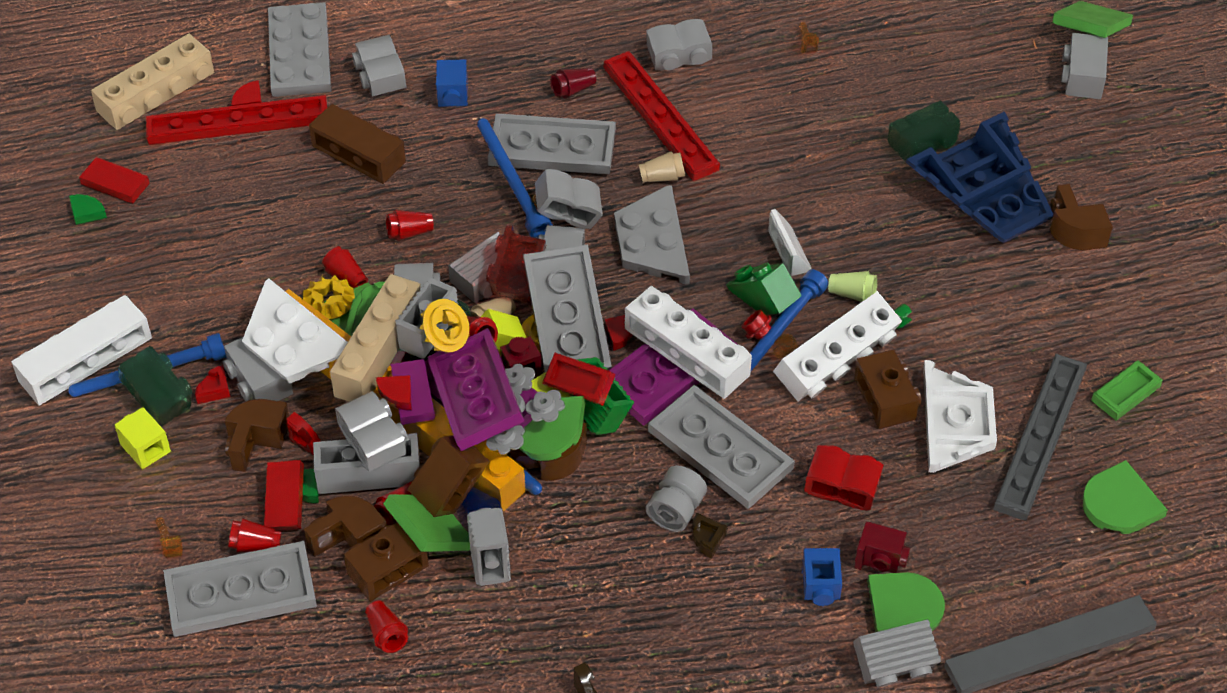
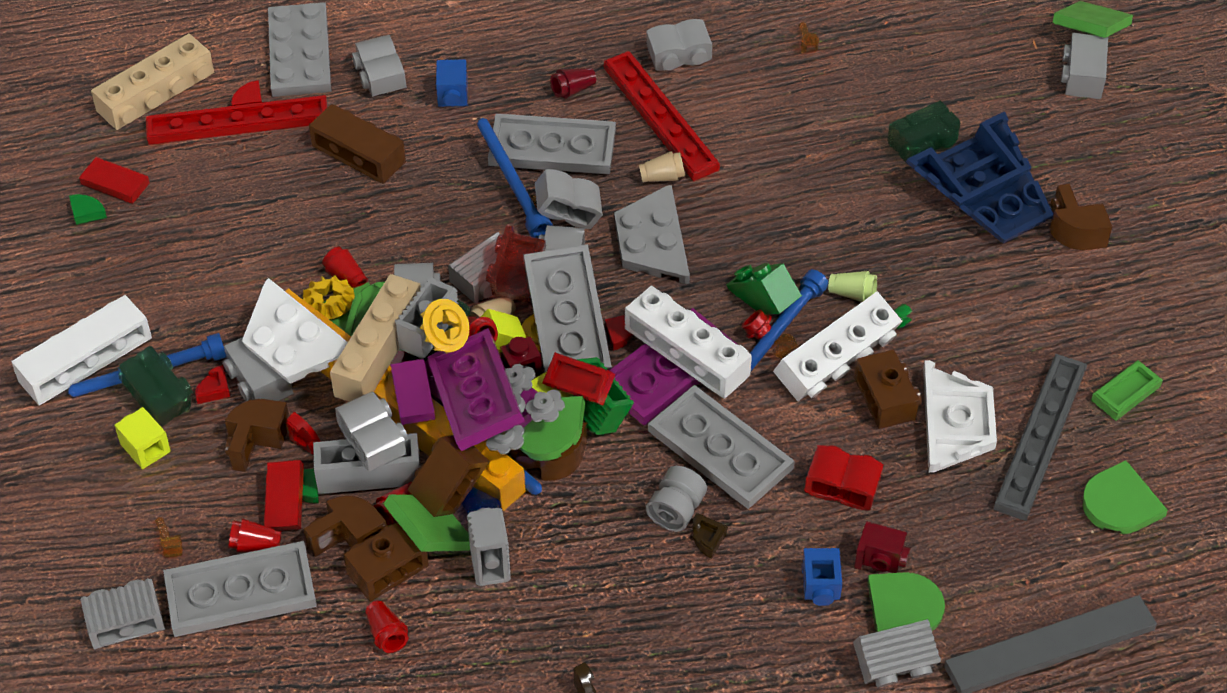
(122, 613): none -> light grey brick
(396, 390): red tile -> none
(408, 224): red cone -> none
(787, 244): white slope -> none

